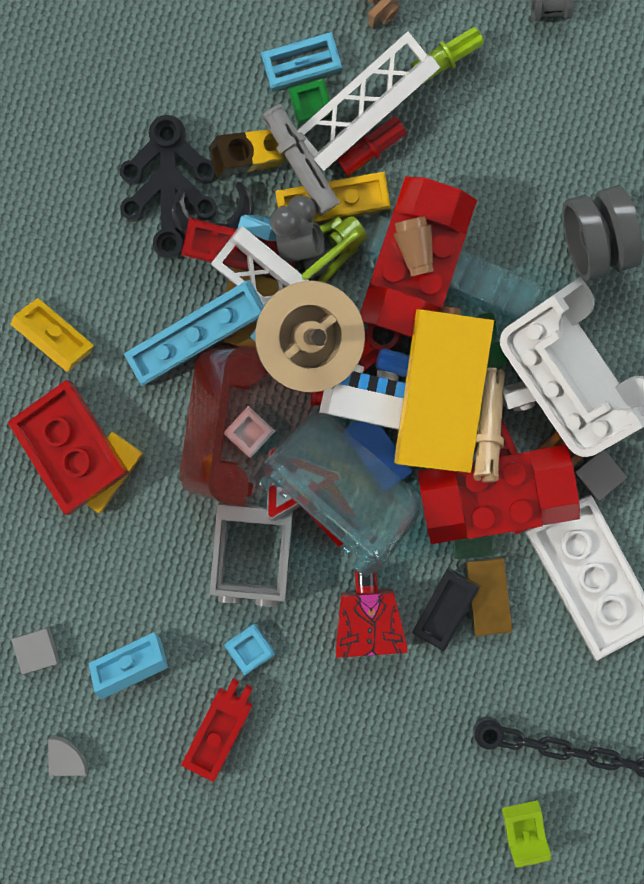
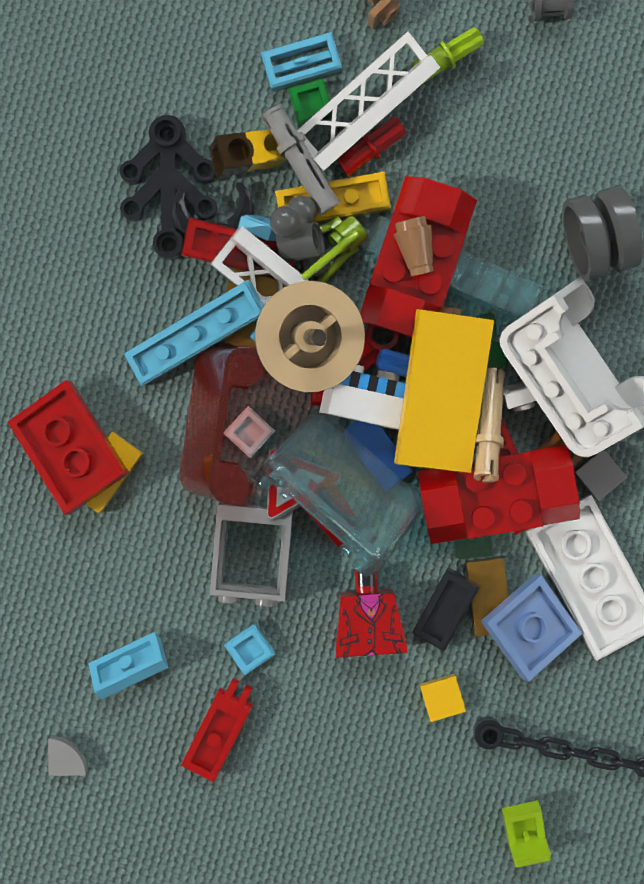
(35, 650): light grey tile -> none
(52, 334): yellow plate -> none
(442, 697): none -> yellow tile
(531, 627): none -> medium blue plate

